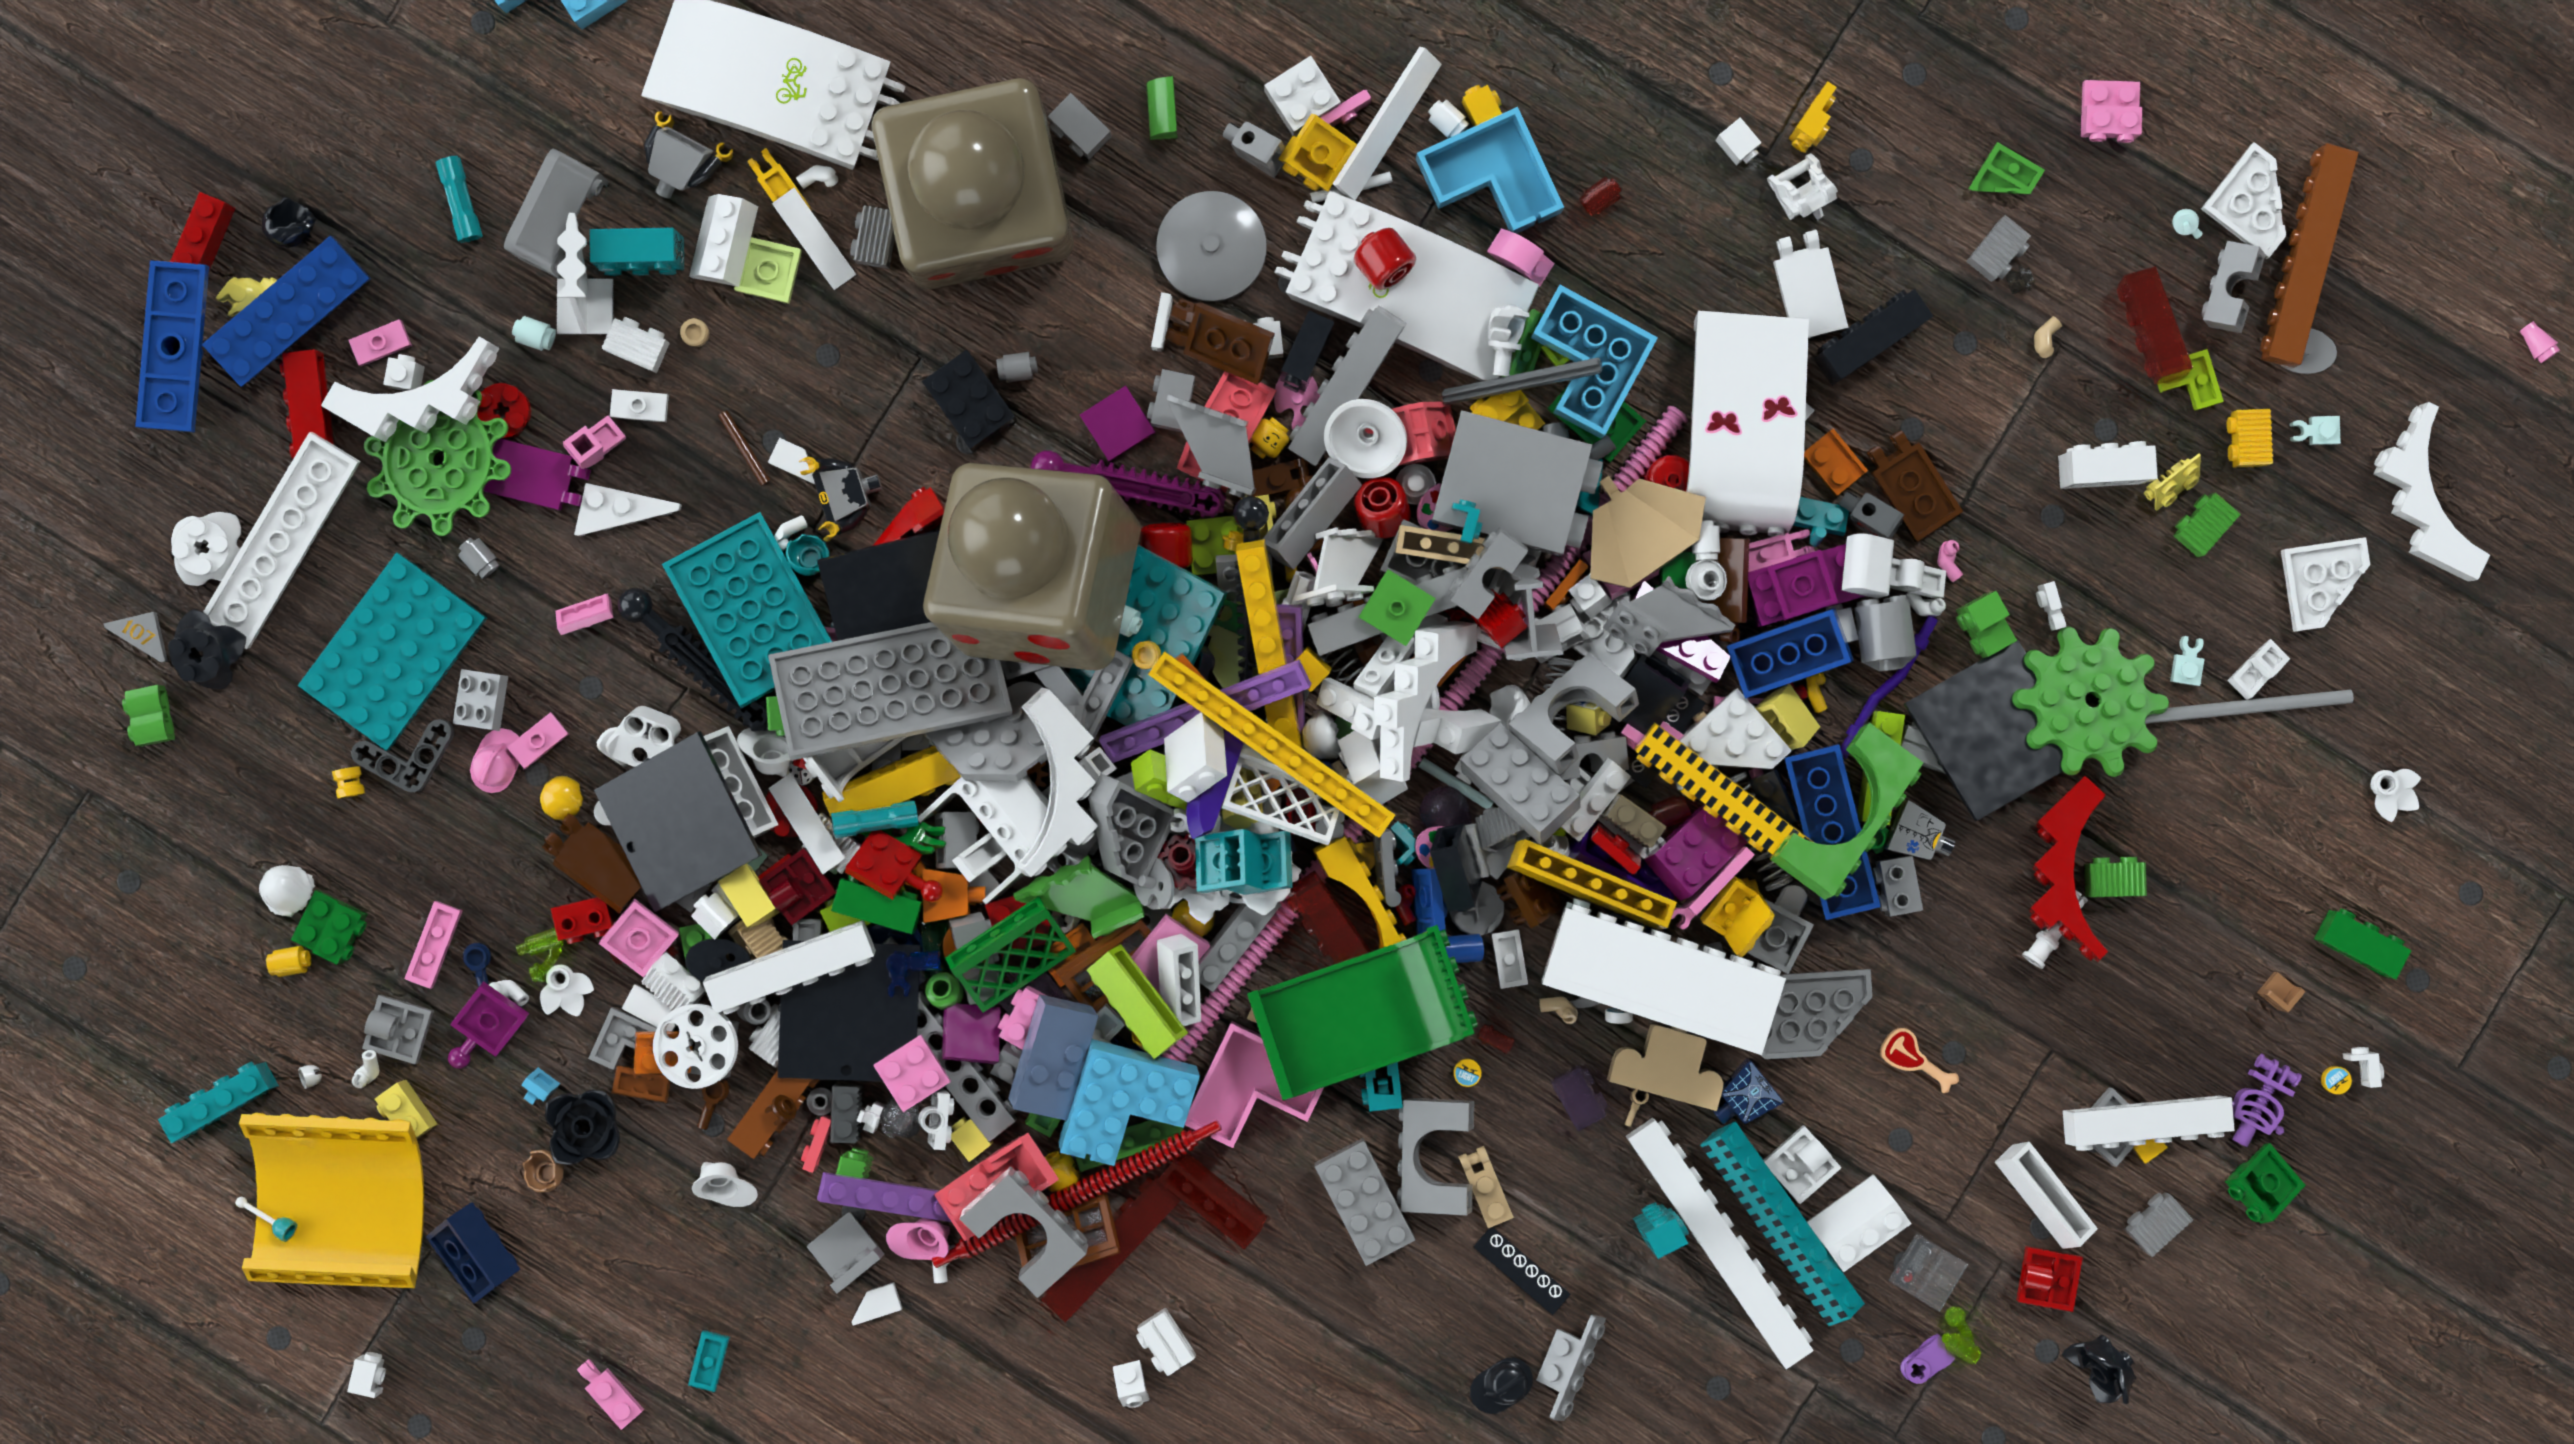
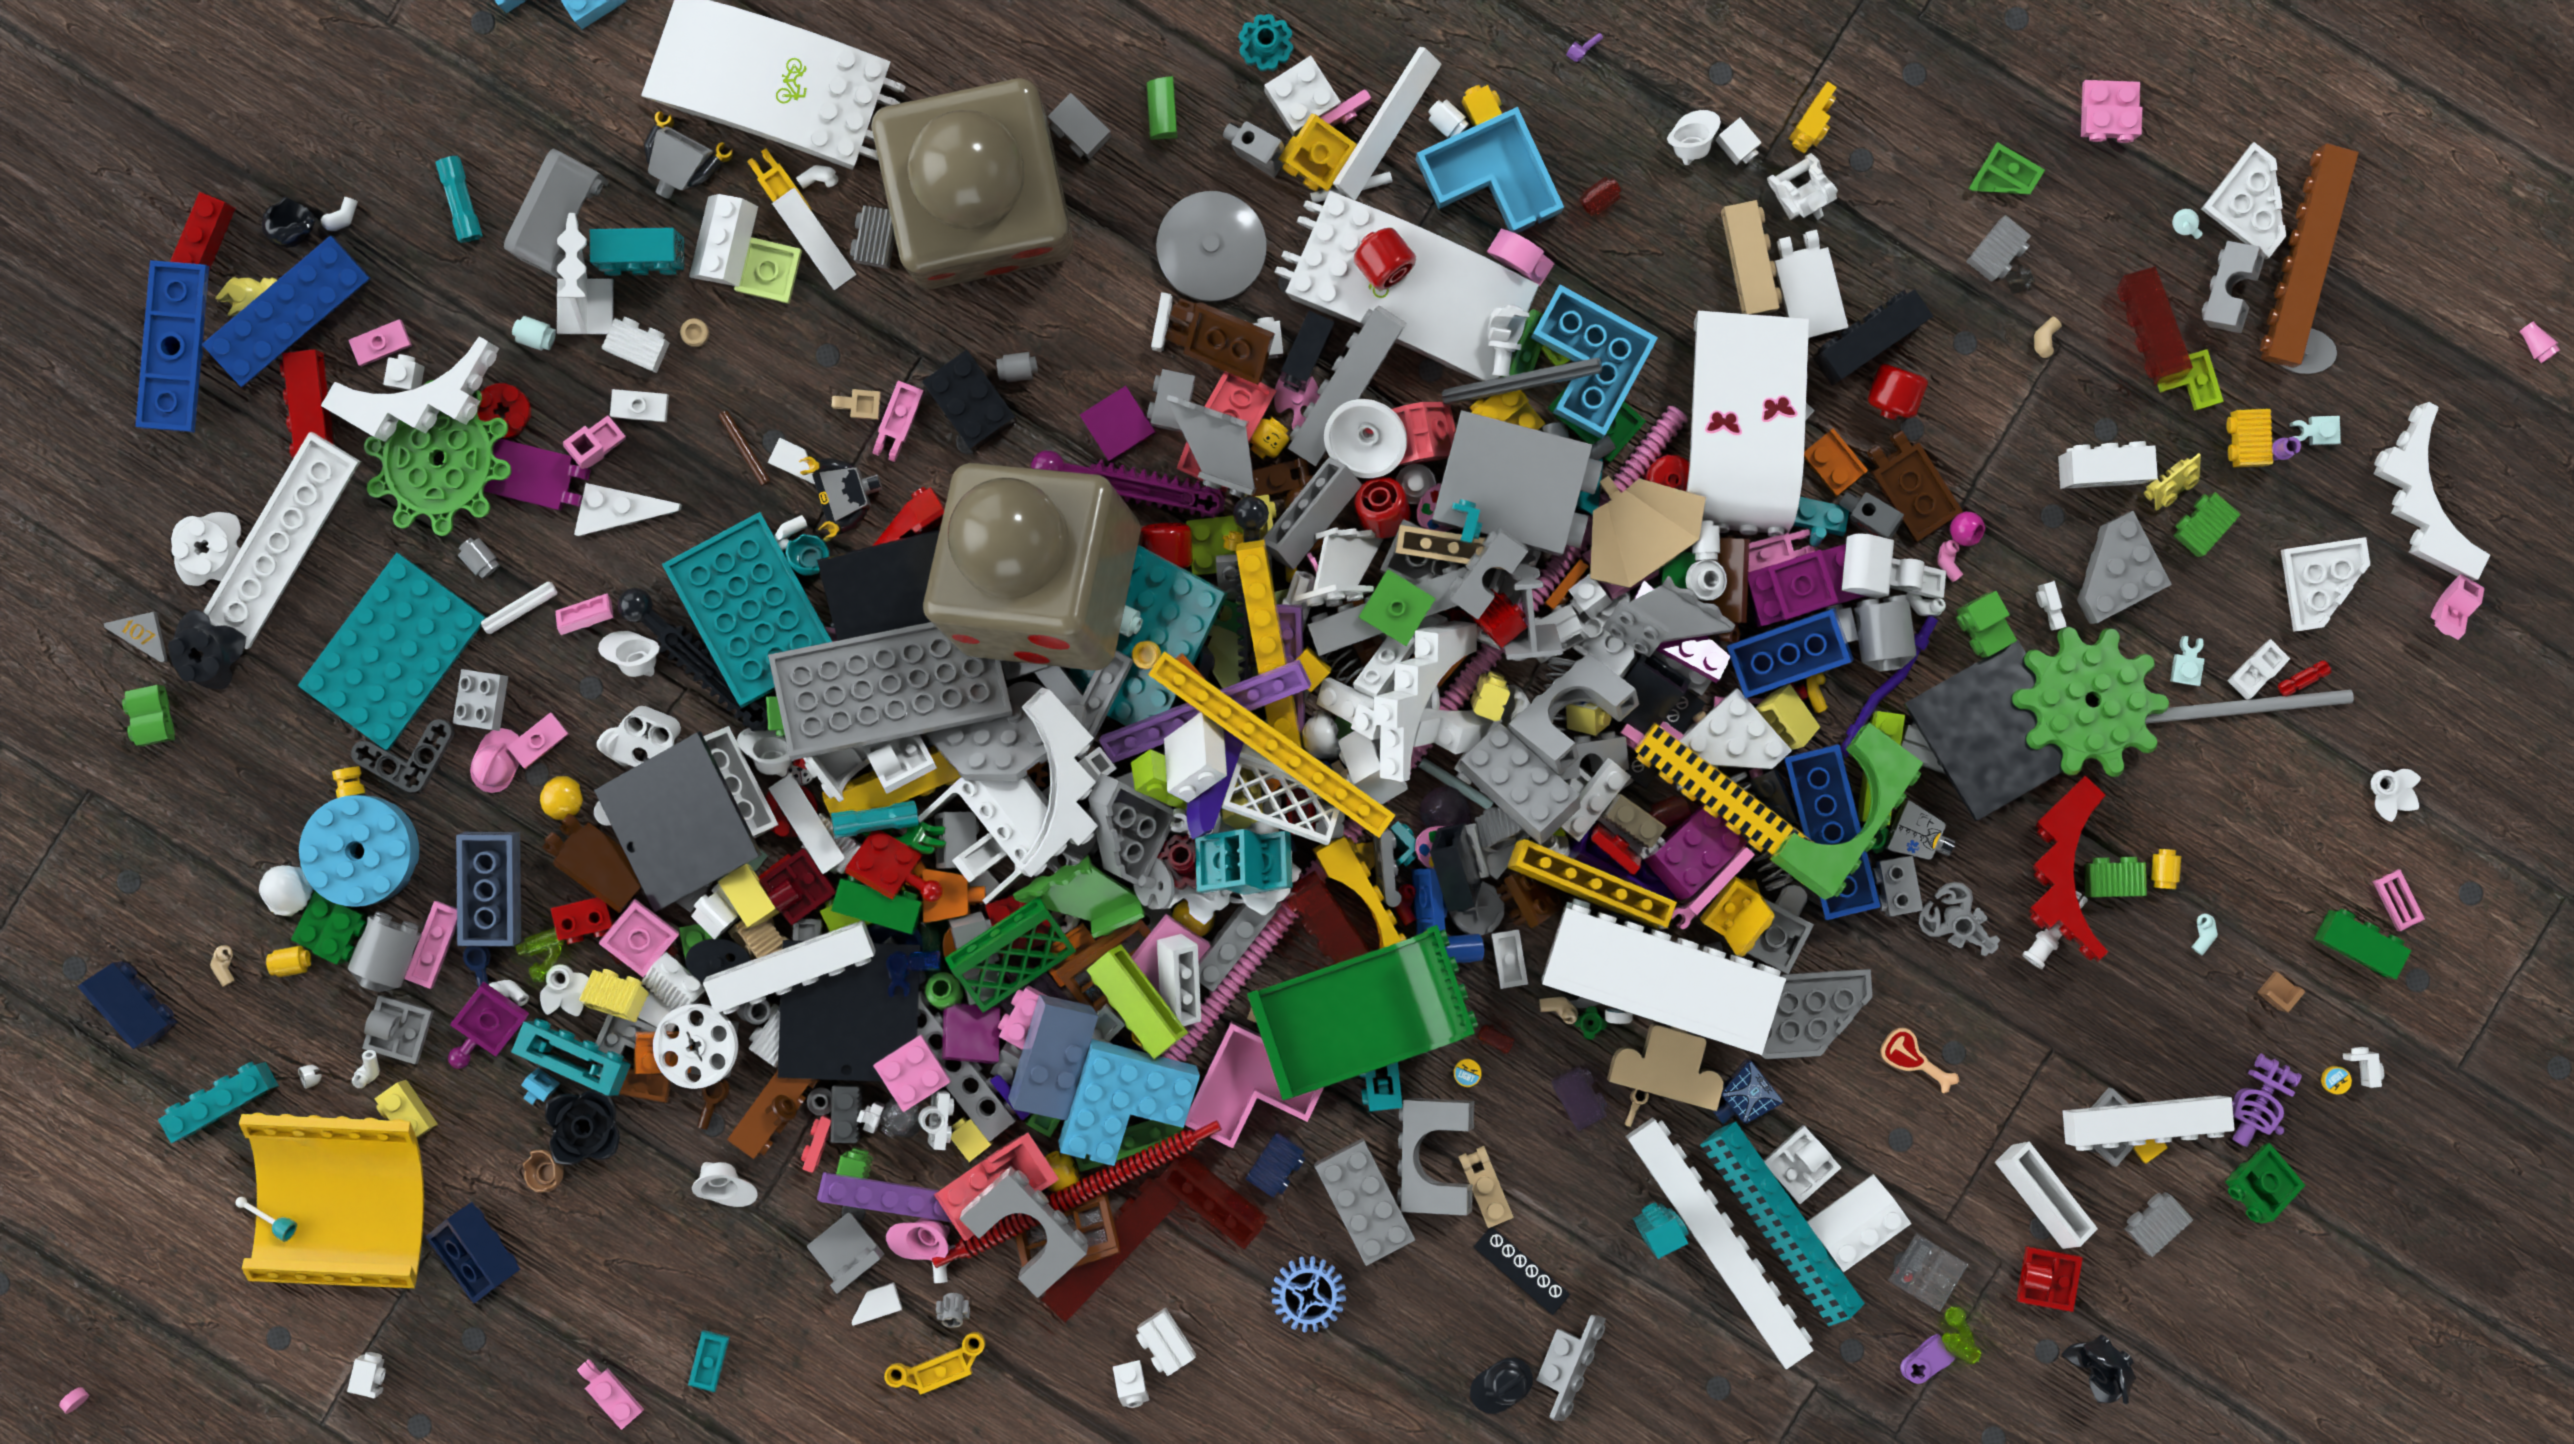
(73, 1400): none -> bright pink tile
(128, 1004): none -> dark blue slope
(220, 964): none -> tan arm
(330, 847): none -> medium azure brick
(341, 218): none -> white arm
(384, 953): none -> light grey cylinder
(488, 889): none -> sand blue brick
(519, 607): none -> white axle
(611, 1073): none -> teal brick
(614, 995): none -> light yellow brick
(630, 652): none -> white piece
(863, 404): none -> tan plate
(898, 418): none -> bright pink hinge
(899, 761): none -> white plate
(938, 1370): none -> yellow plate
(952, 1310): none -> light grey gear
(1004, 1089): none -> dark purple tile
(1265, 56): none -> teal plant
(1275, 1165): none -> dark blue brick
(1297, 1288): none -> light blue gear
(1490, 696): none -> light yellow brick
(1577, 52): none -> medium lavender hand
(1598, 1022): none -> green plate
(1694, 135): none -> white piece
(1750, 258): none -> tan brick
(1897, 392): none -> red head
(1958, 919): none -> light grey animal
(1967, 528): none -> dark pink piece
(2120, 570): none -> light grey brick
(2166, 869): none -> yellow brick
(2207, 933): none -> light aqua arm
(2285, 448): none -> medium lavender pin
(2304, 678): none -> red axle
(2379, 885): none -> bright pink tile
(2456, 605): none -> bright pink brick

